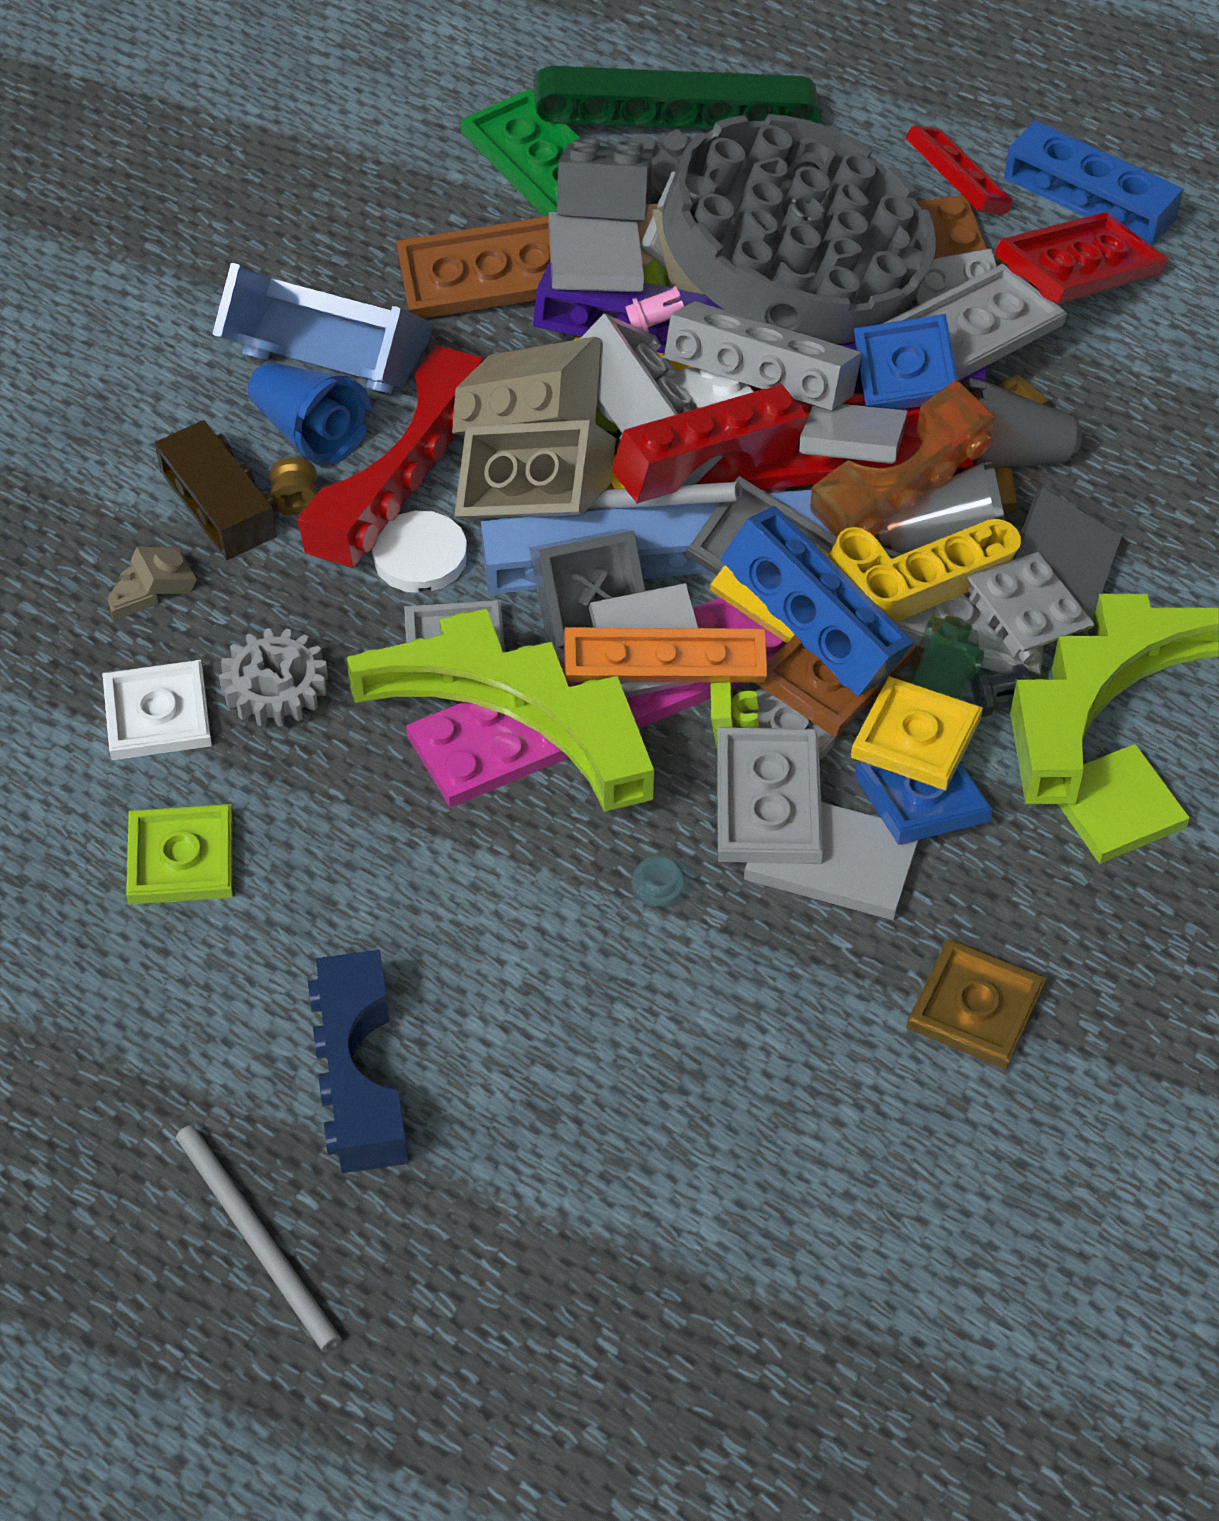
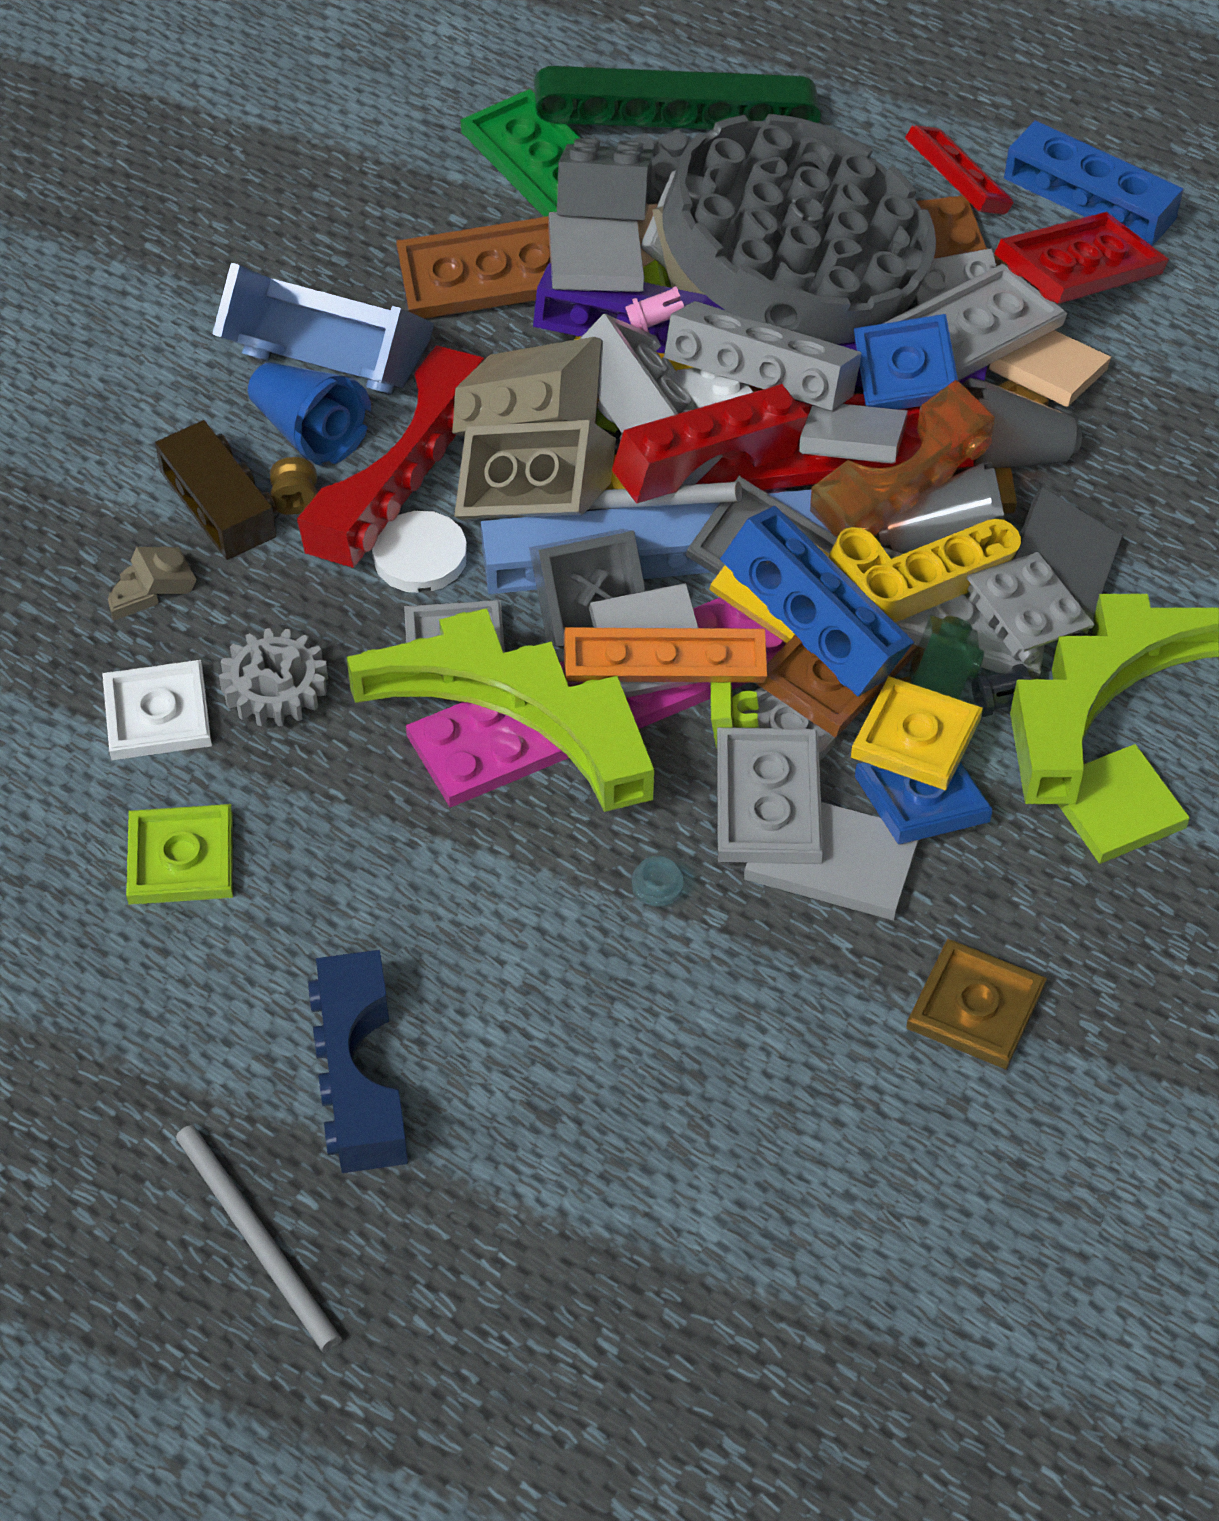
(1053, 367): none -> light nougat tile

